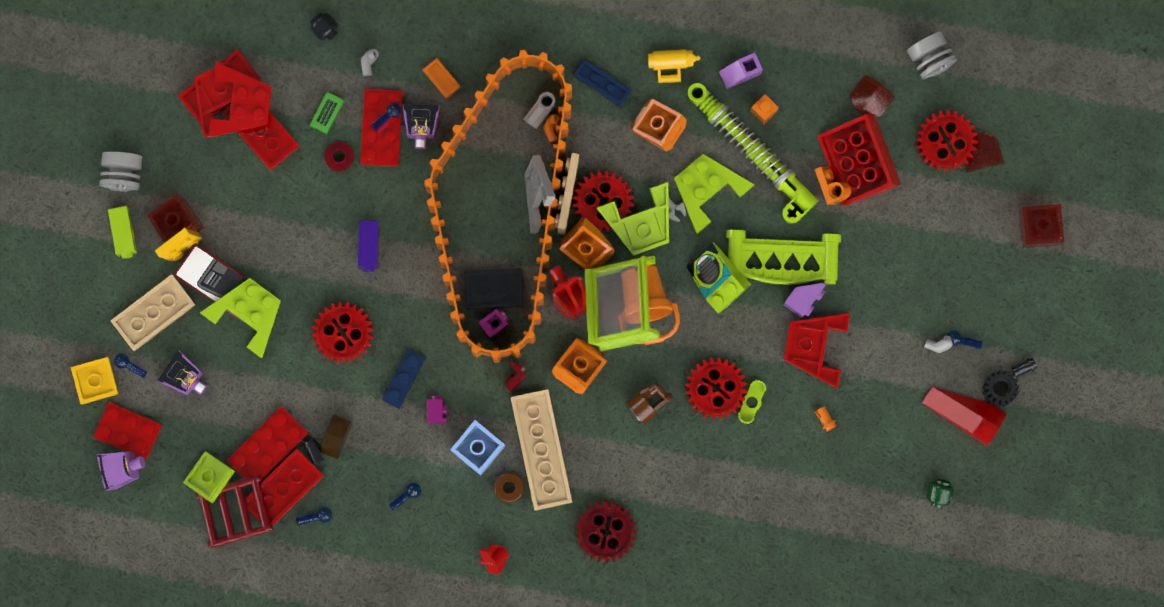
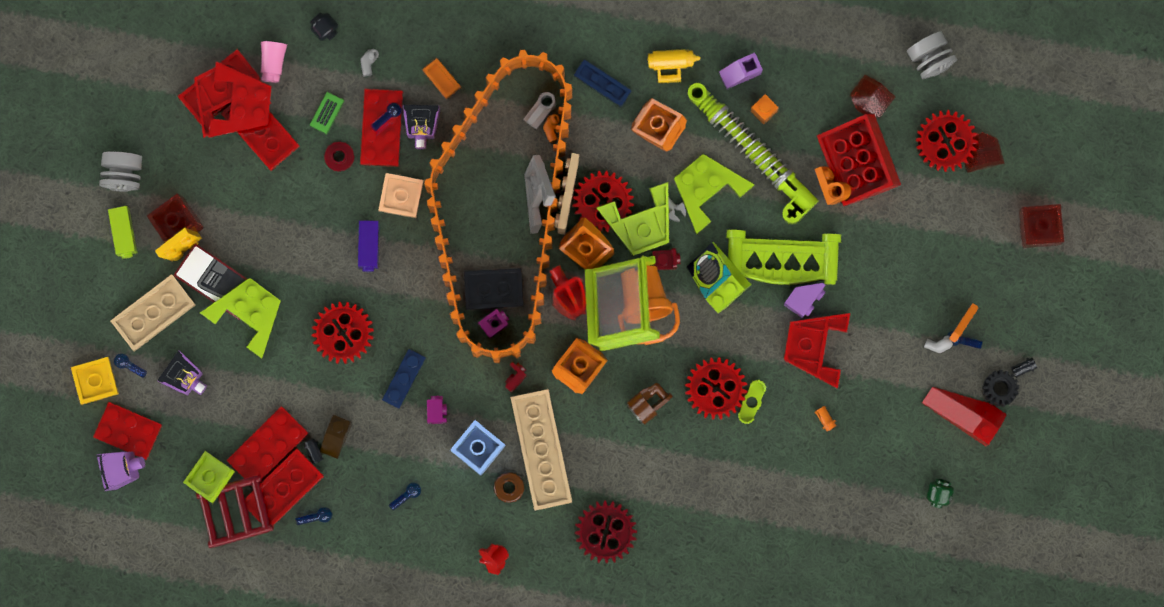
(272, 60): none -> bright pink plant
(401, 195): none -> light nougat plate
(666, 259): none -> dark red bracket
(964, 322): none -> orange tile

